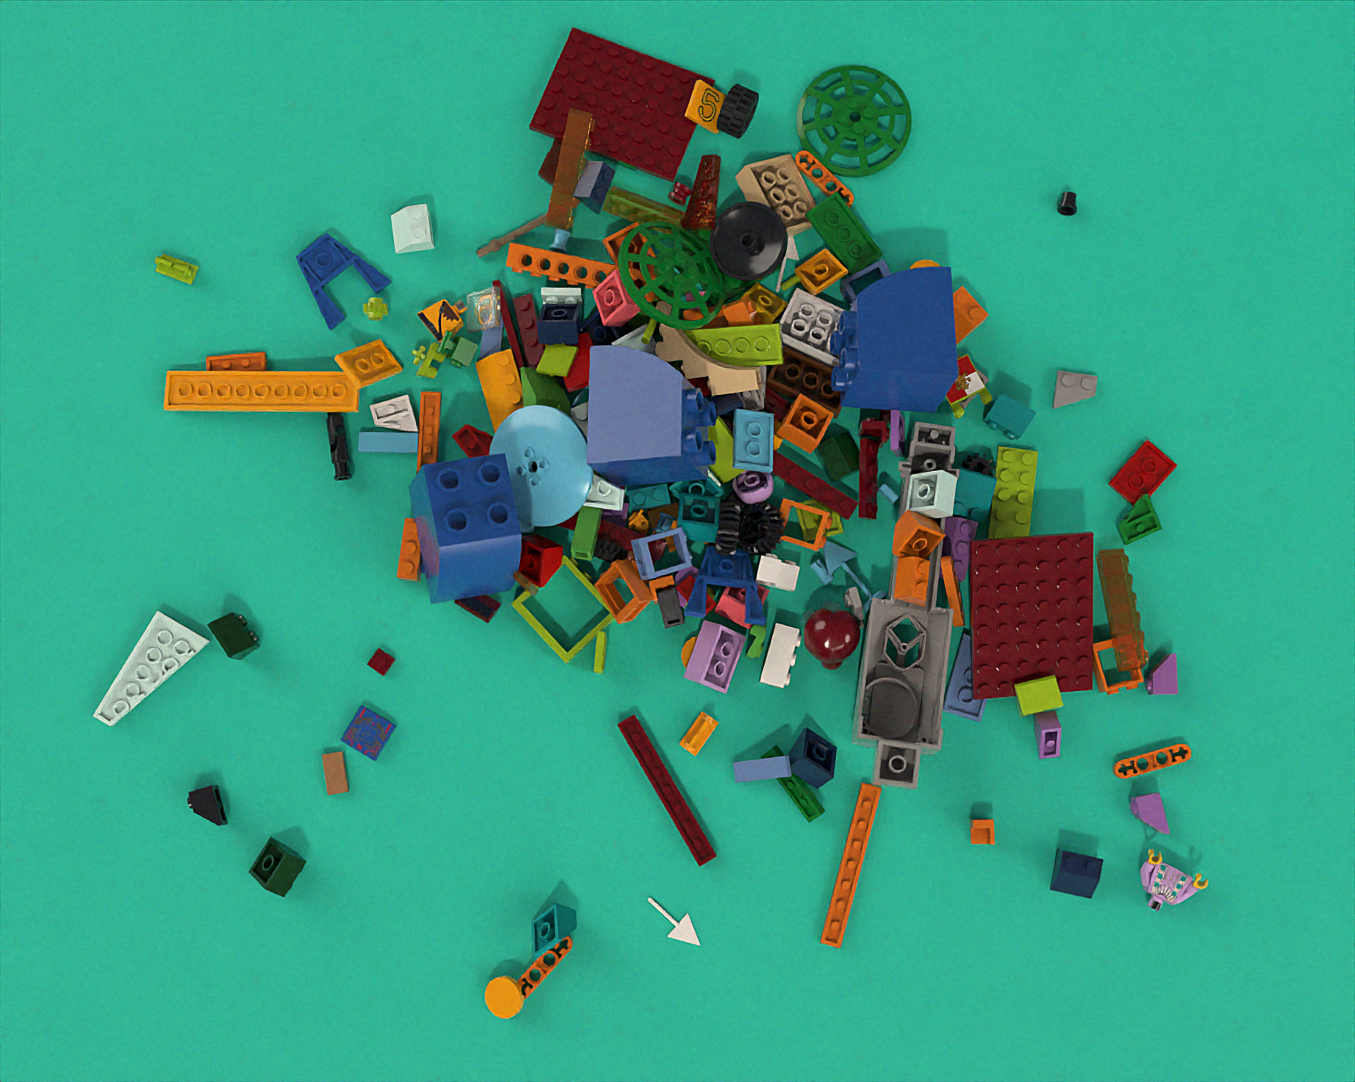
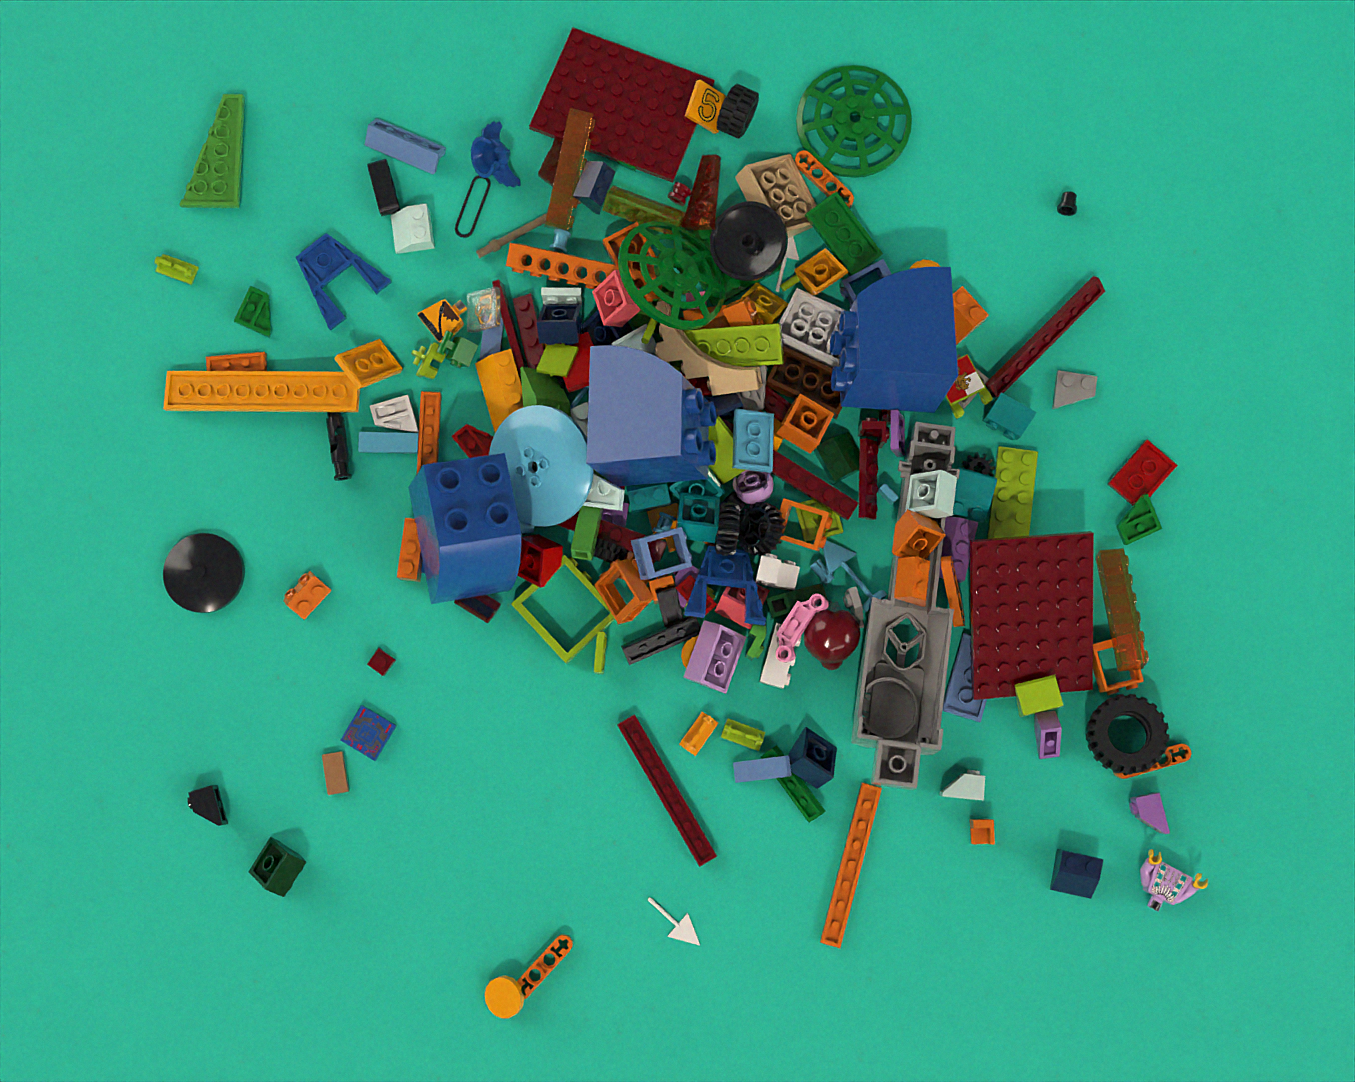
(157, 656): light aqua wing -> none
(203, 573): none -> black dish
(218, 167): none -> bright green wing
(234, 635): dark green slope -> none
(255, 312): none -> green wing
(306, 594): none -> orange bracket
(375, 309): lime gear -> none
(383, 187): none -> black beam
(404, 145): none -> medium blue panel
(464, 204): none -> black piece
(491, 156): none -> blue helmet
(525, 583): clear orange tile -> none
(552, 928): teal slope -> none
(639, 522): light orange hinge -> none
(661, 639): none -> black tile
(743, 734): none -> lime hinge
(783, 603): none -> dark green slope
(796, 624): none -> bright pink plate
(966, 786): none -> light aqua slope
(1045, 337): none -> dark red plate
(1142, 711): none -> black tyre
(1163, 677): medium lavender slope -> none

